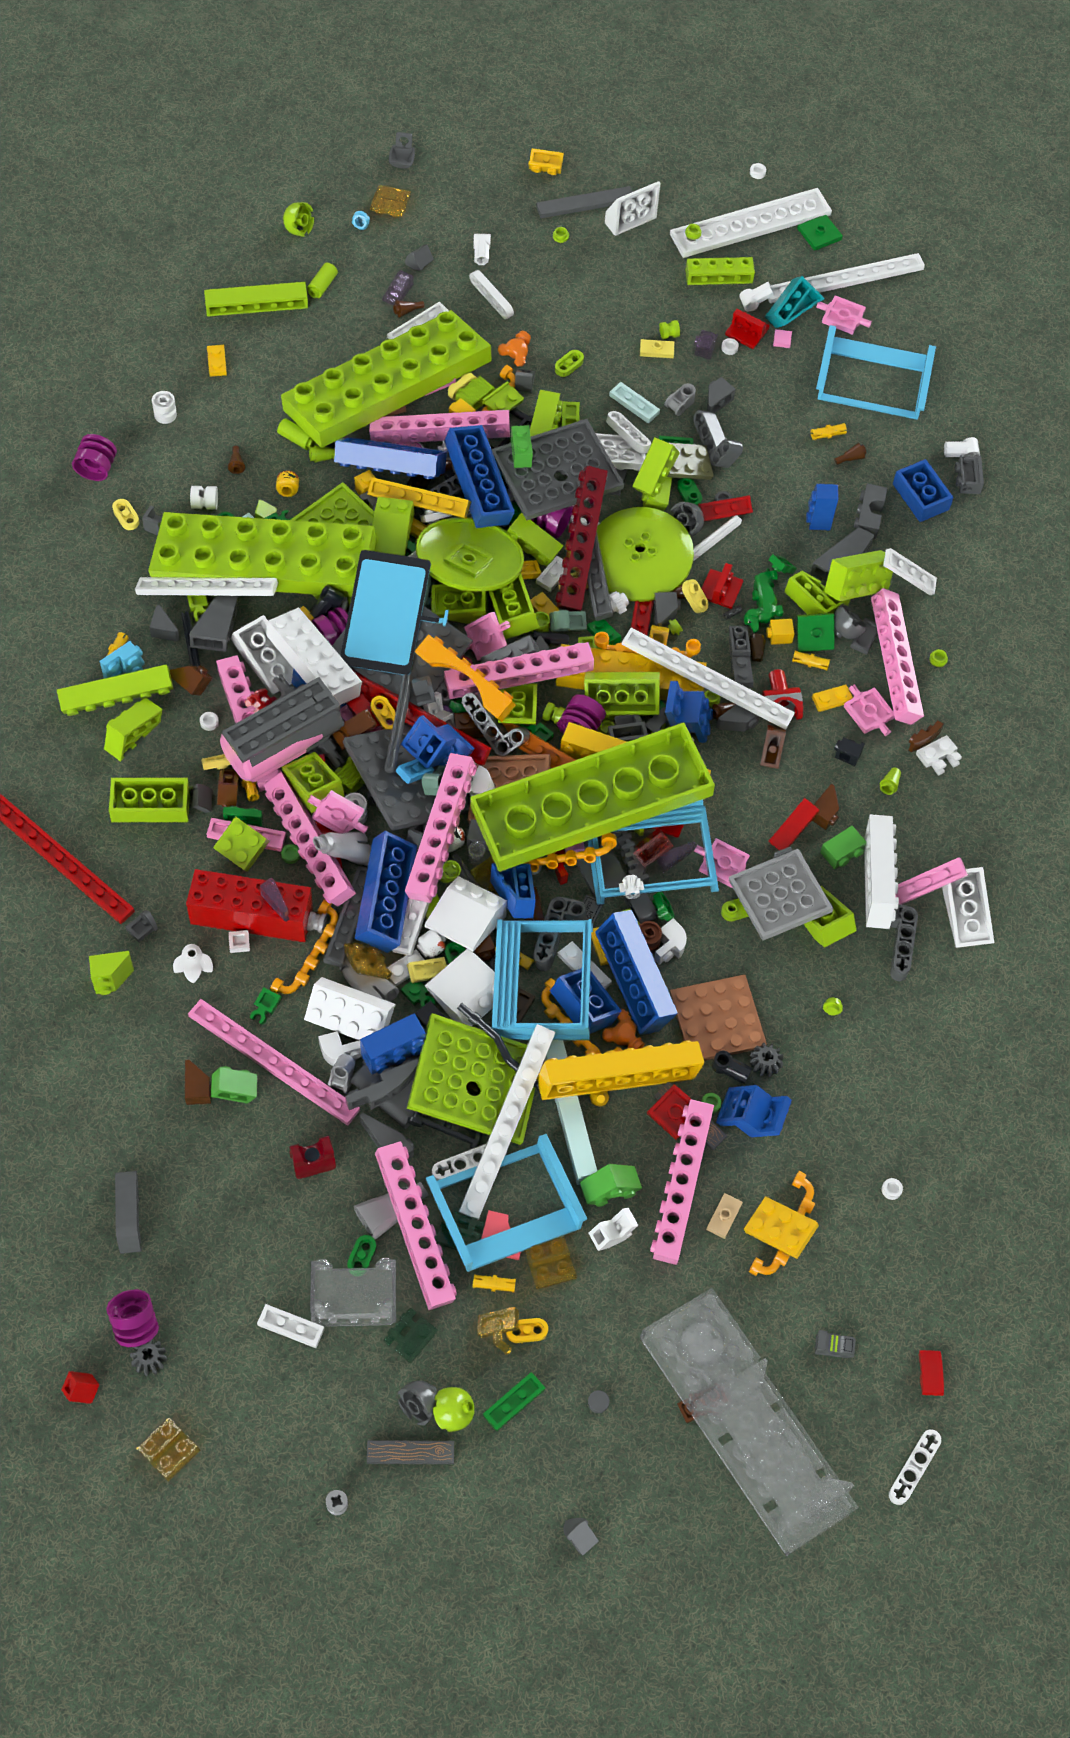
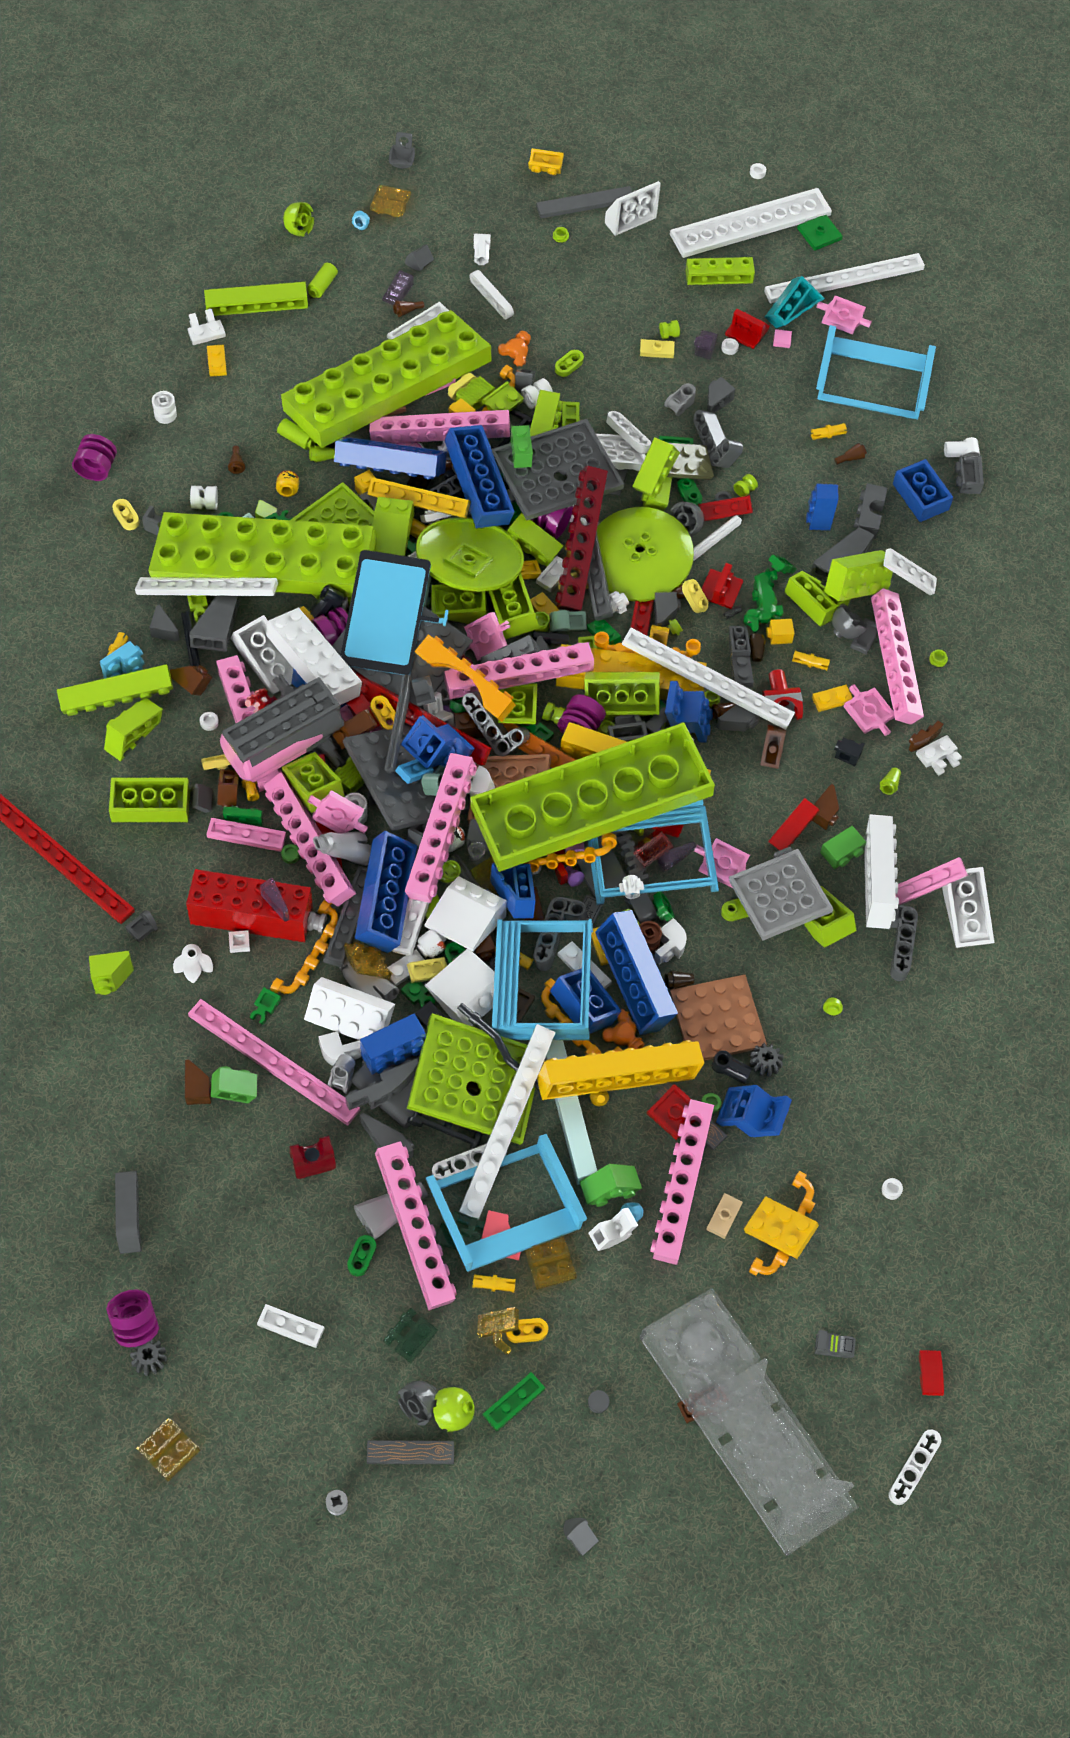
(80, 1387): red panel -> none
(205, 332): none -> white plate
(241, 844): lime brick -> none
(353, 1294): clear windscreen -> none
(531, 392): none -> white wheel
(574, 877): none -> medium lavender rock
(634, 402): light aqua plate -> none
(636, 1210): none -> medium azure piece
(678, 979): none -> dark brown cone
(693, 231): lime plate -> none
(747, 484): none -> lime wheel
(752, 298): white piece -> none
(815, 632): green plate -> none

